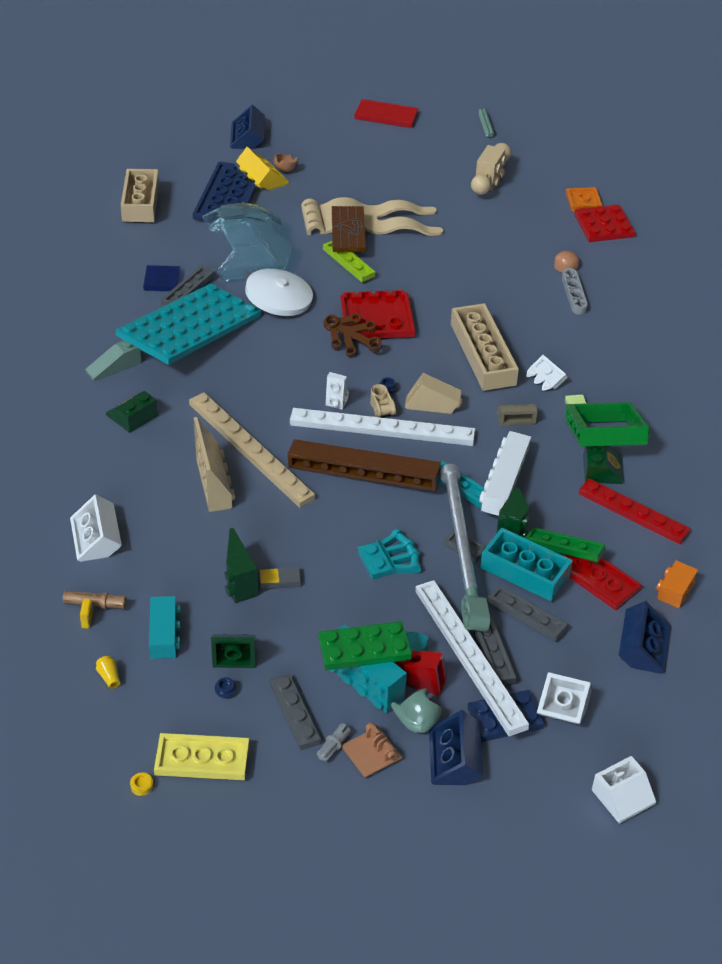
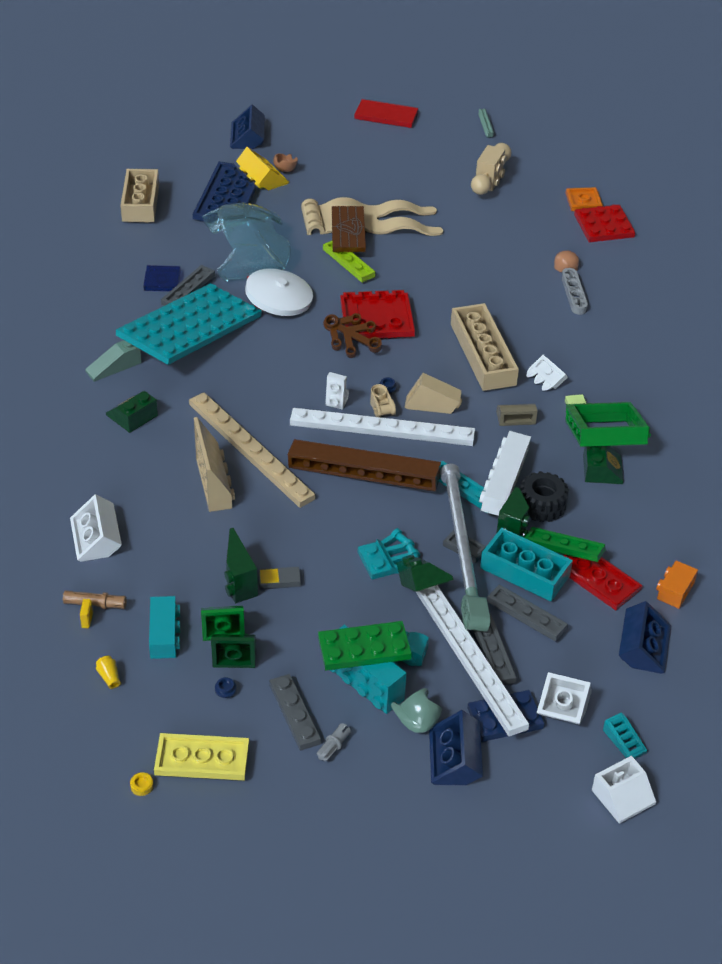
(222, 621): none -> green slope
(371, 751): nougat hinge -> none
(420, 574): none -> dark green slope
(425, 671): red torso -> none
(545, 496): none -> black tyre
(618, 724): none -> teal slope
(634, 511): red plate -> none

